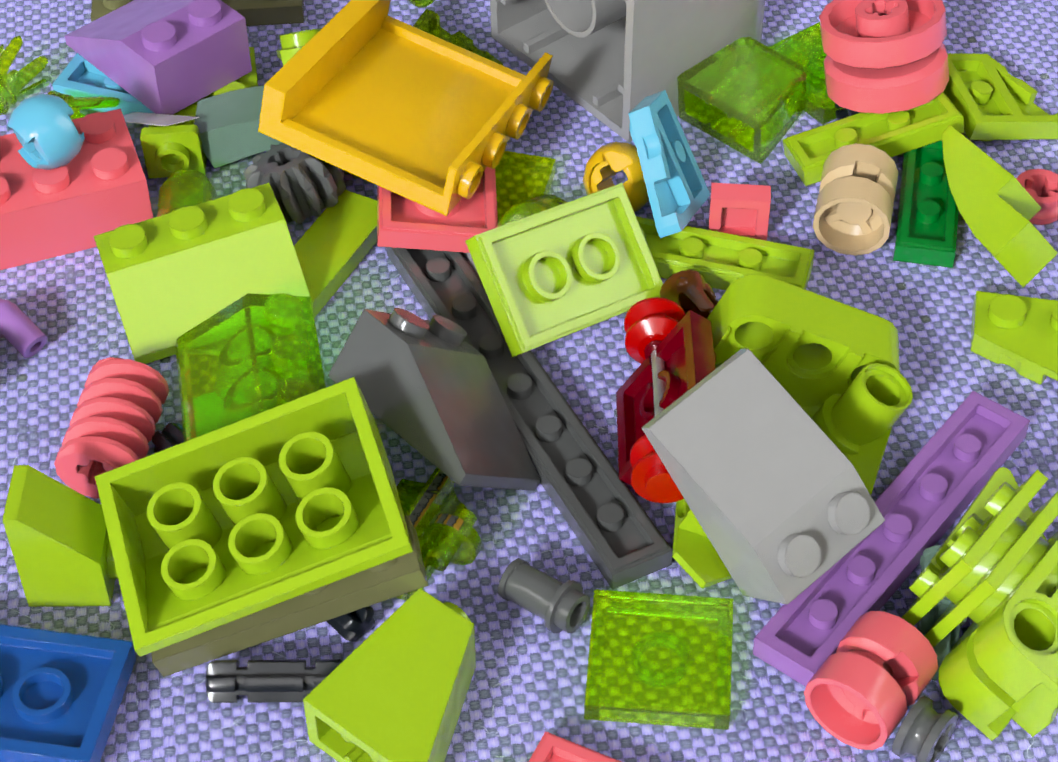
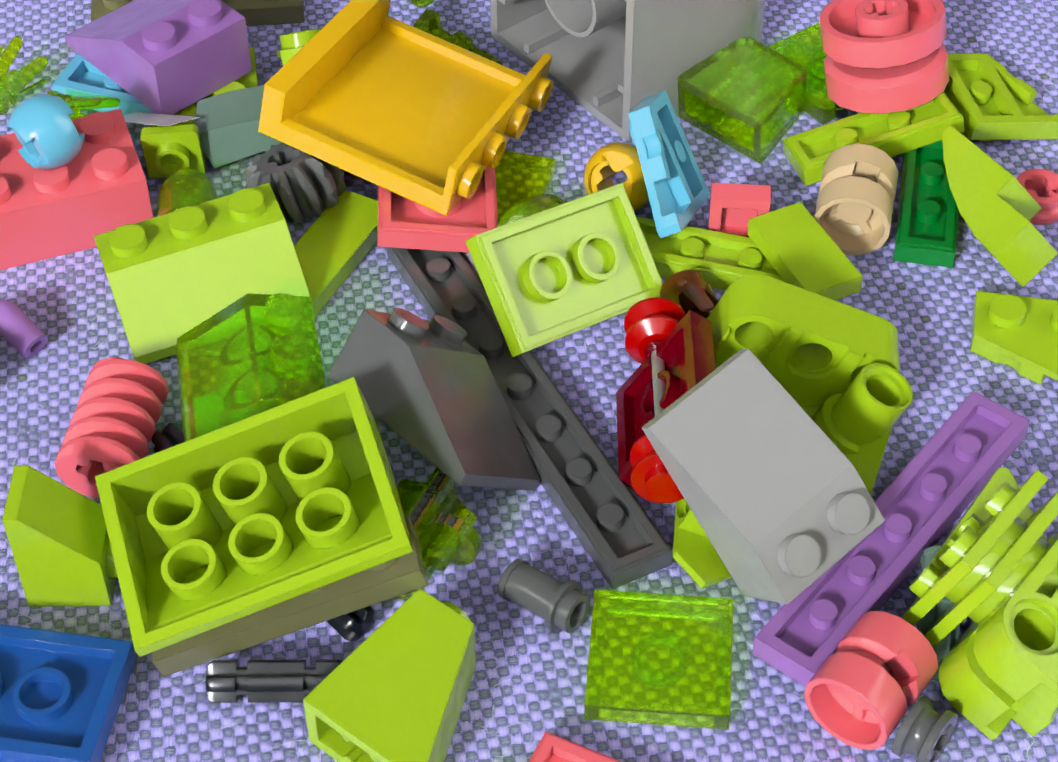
(804, 252): none -> lime tile

